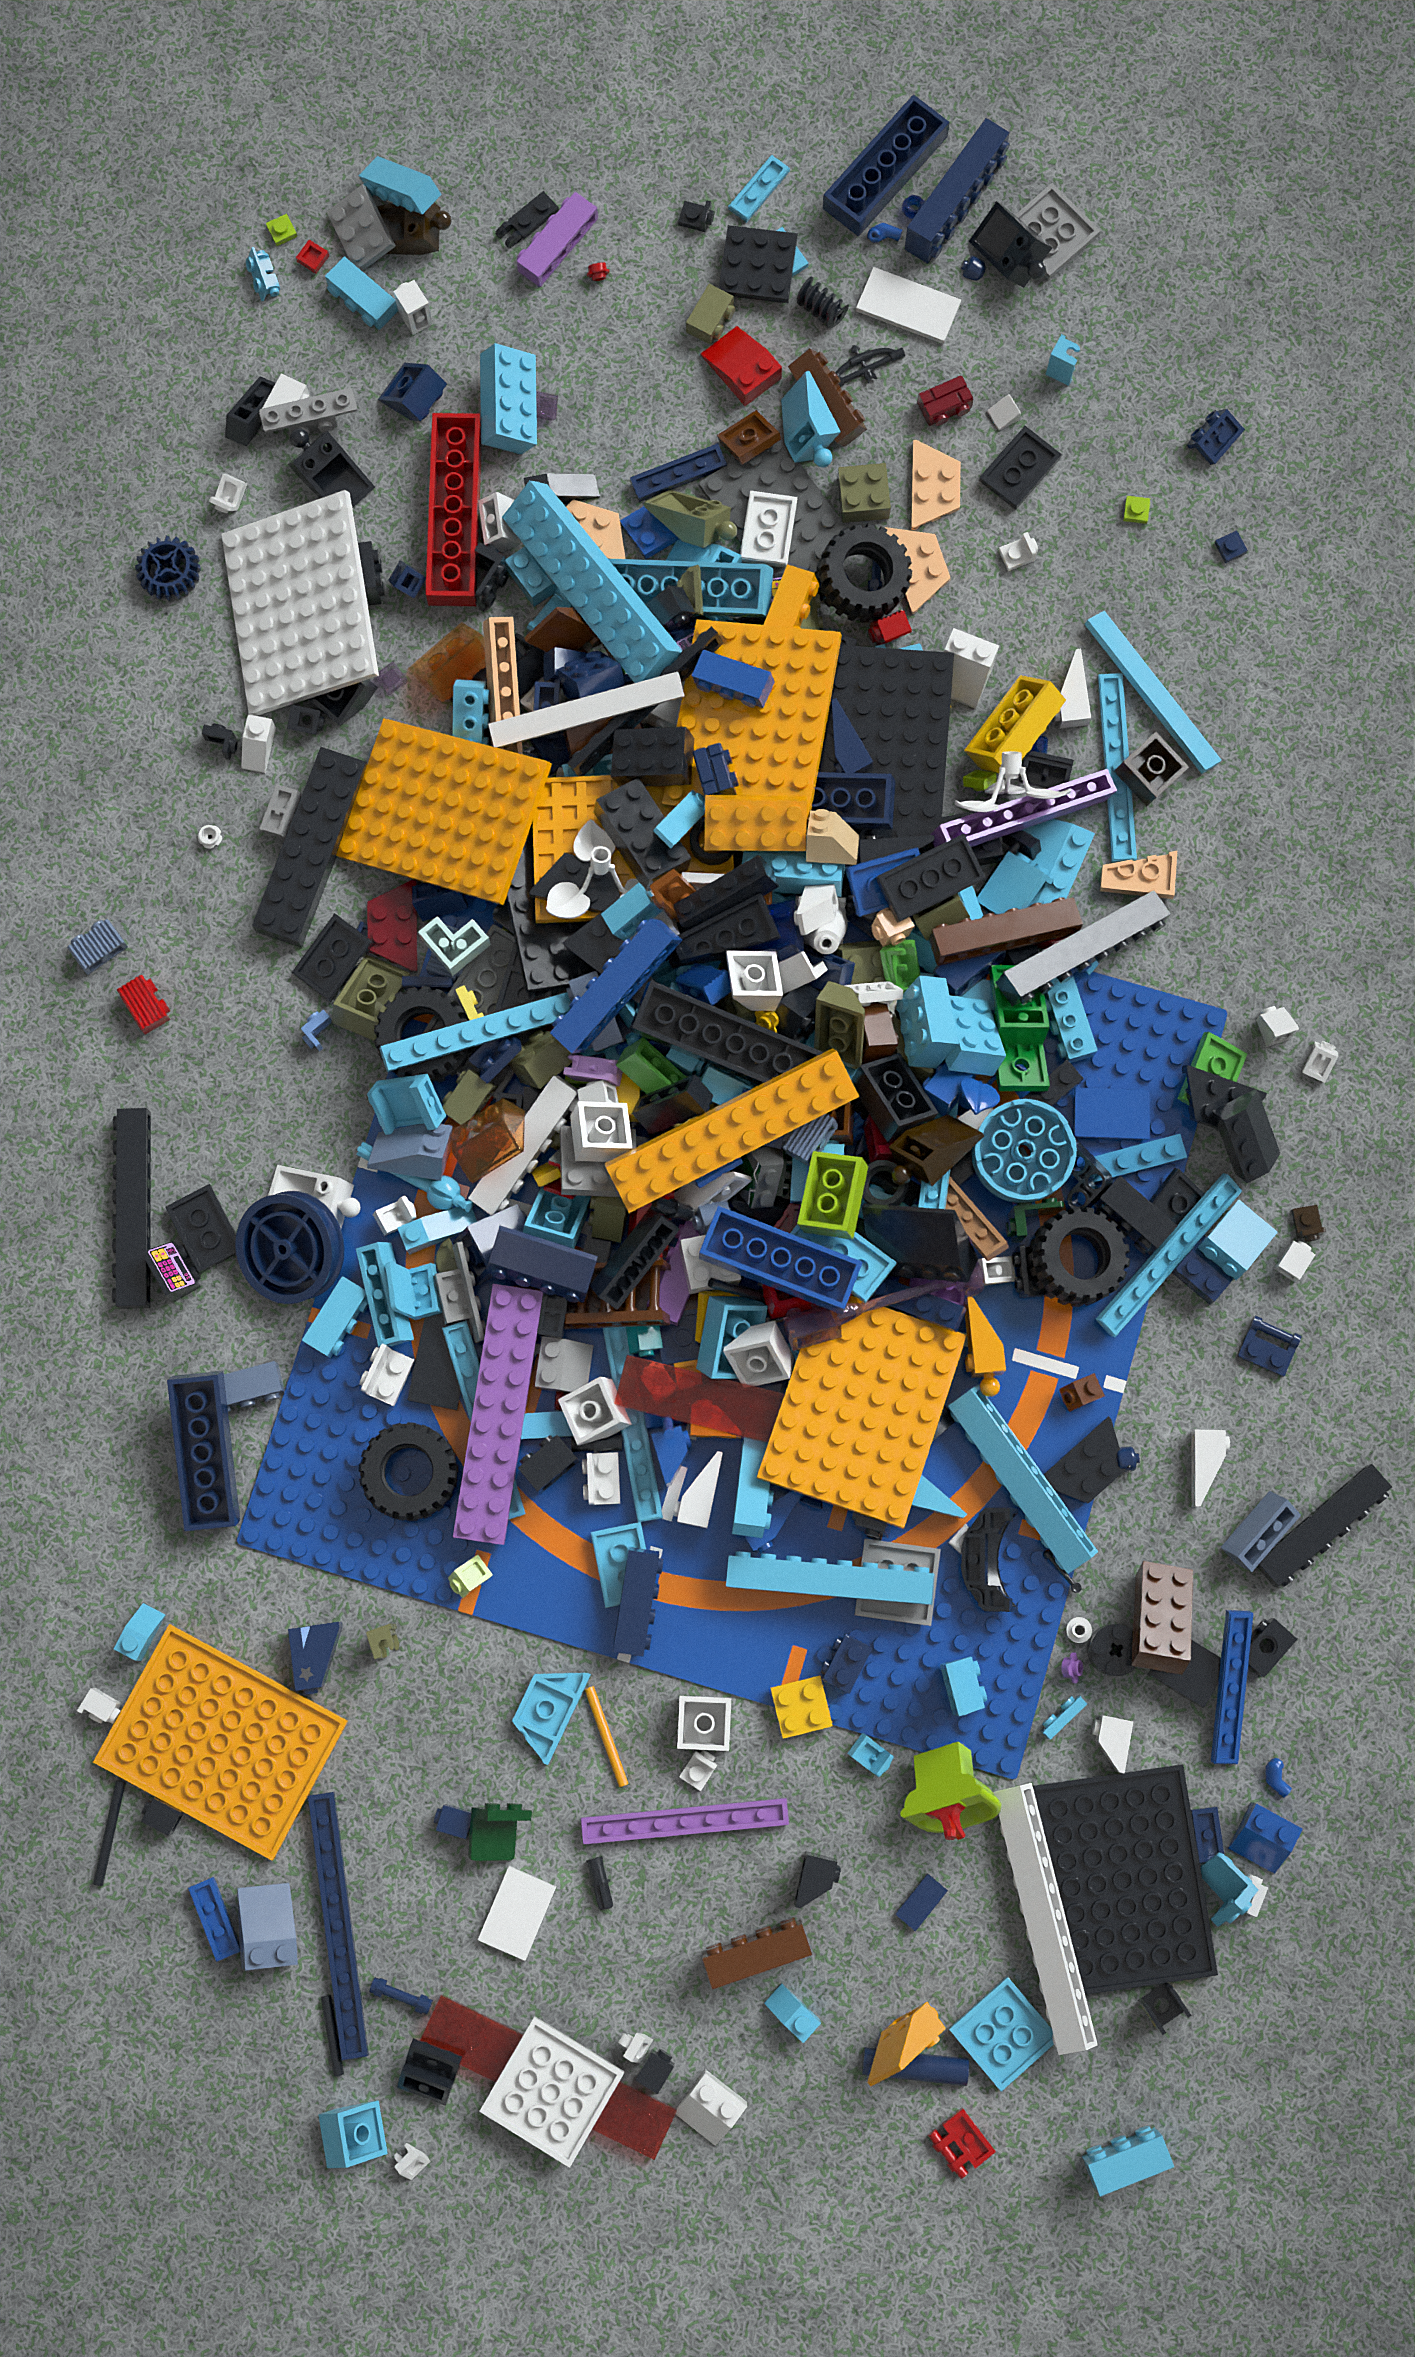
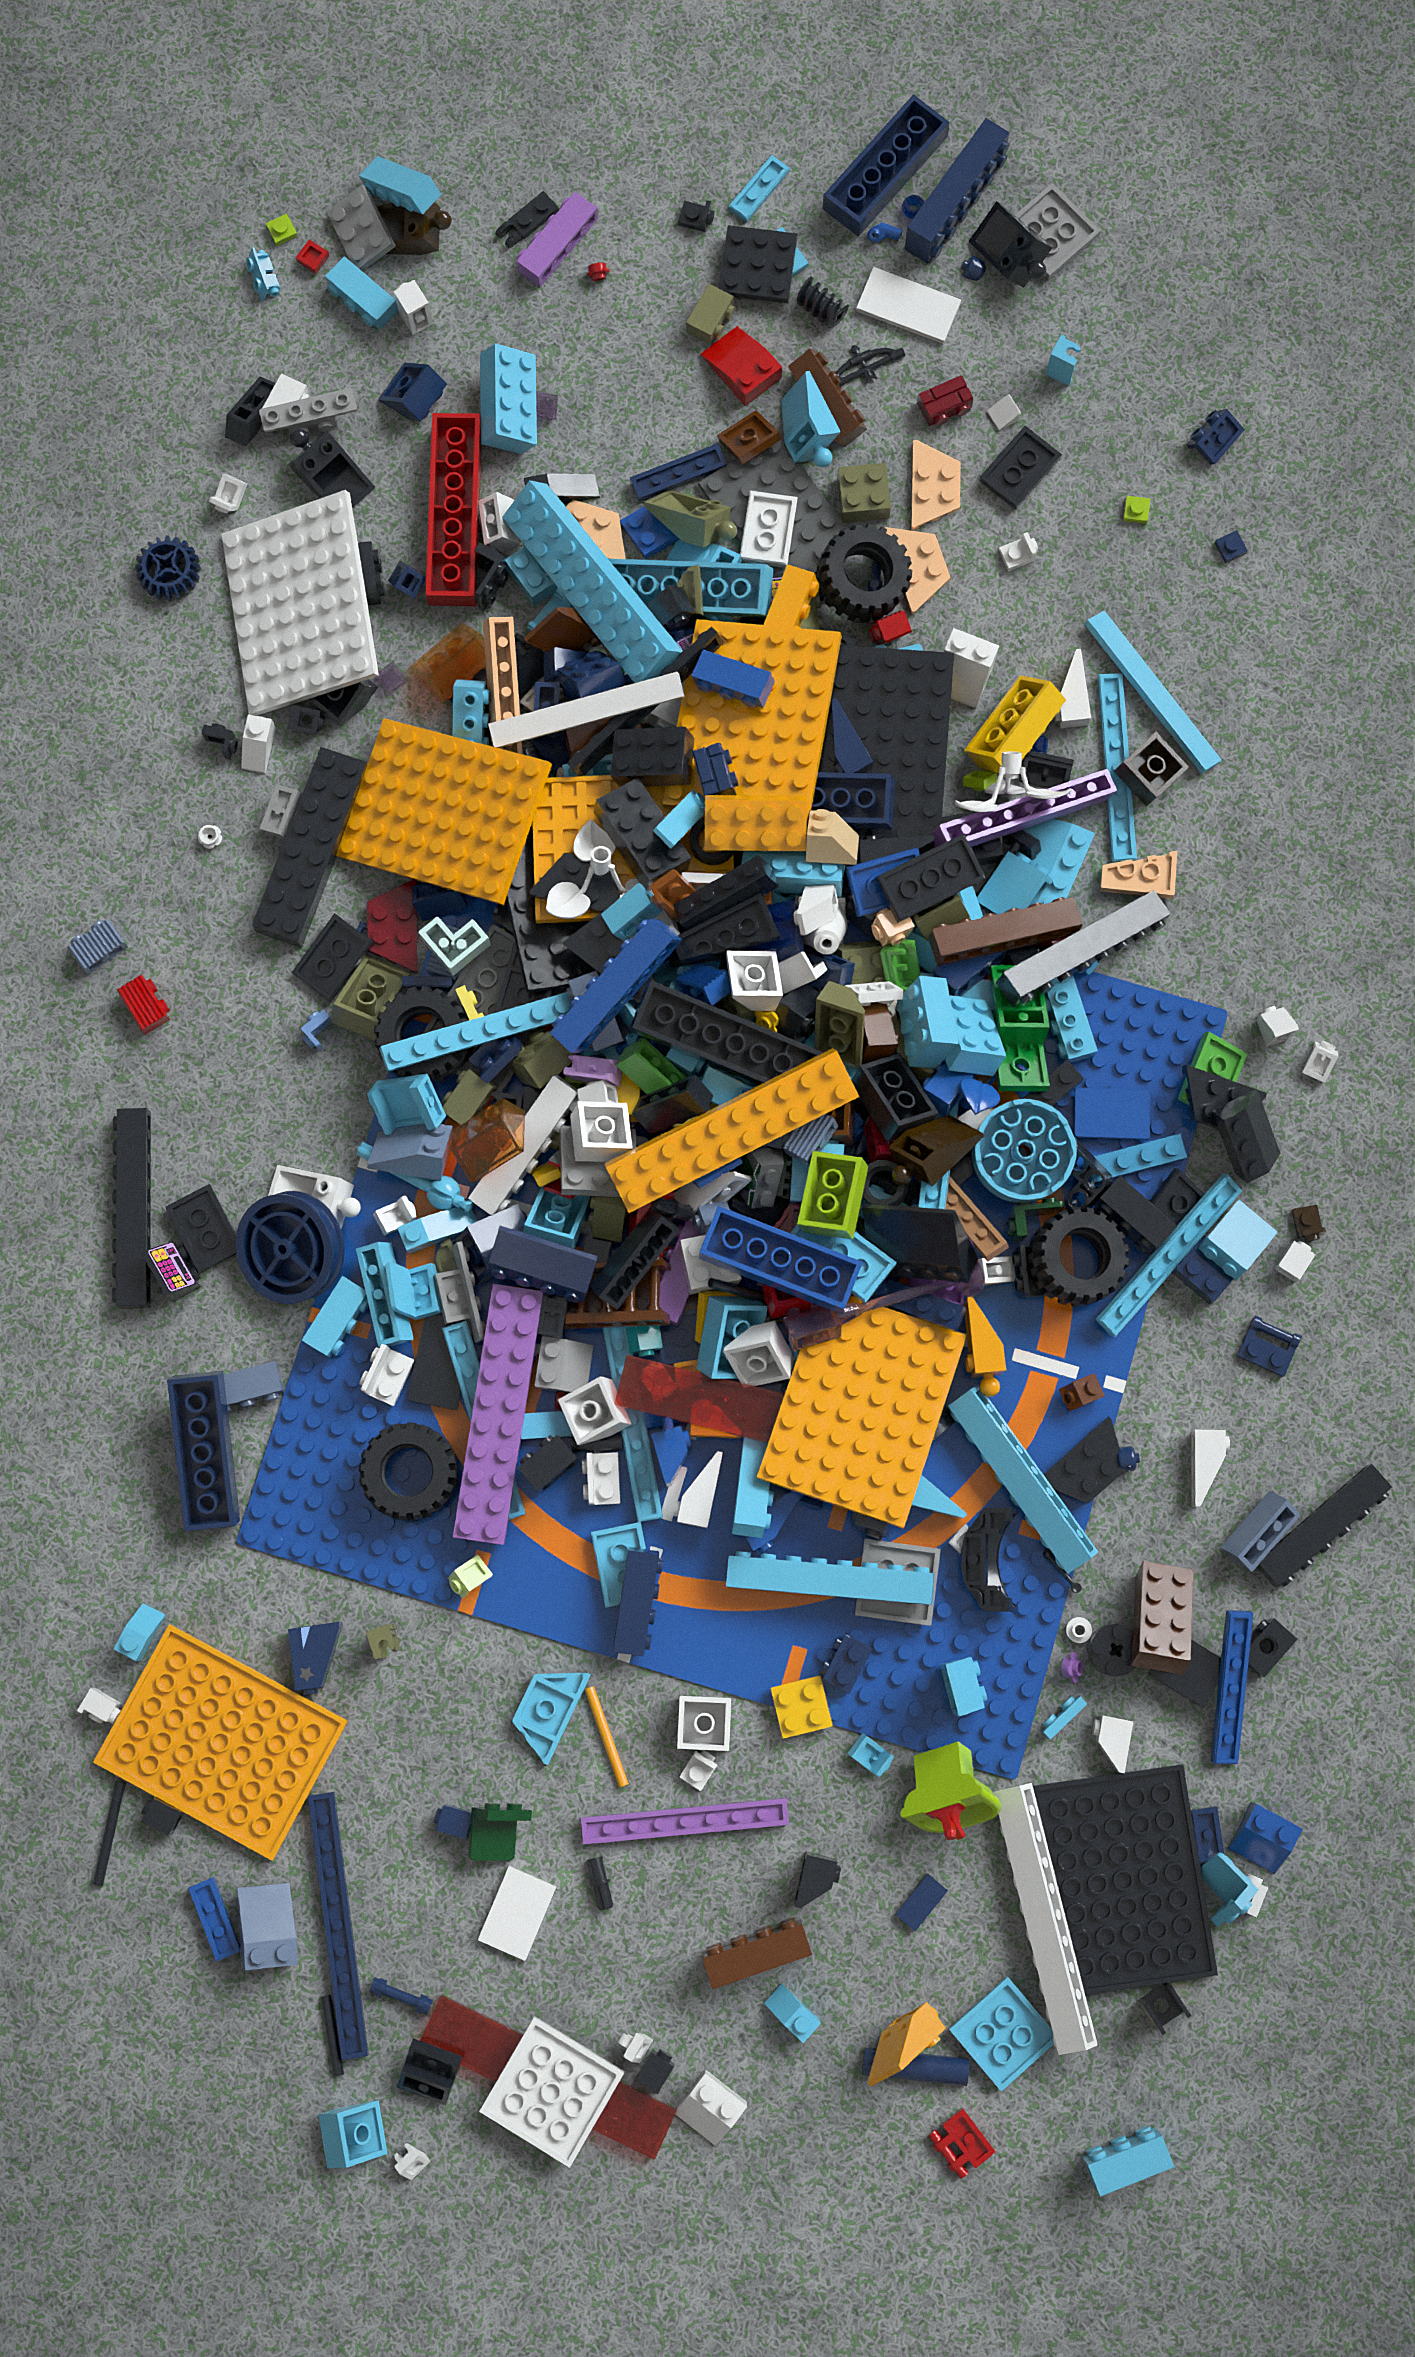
(1274, 1777): blue arm -> none

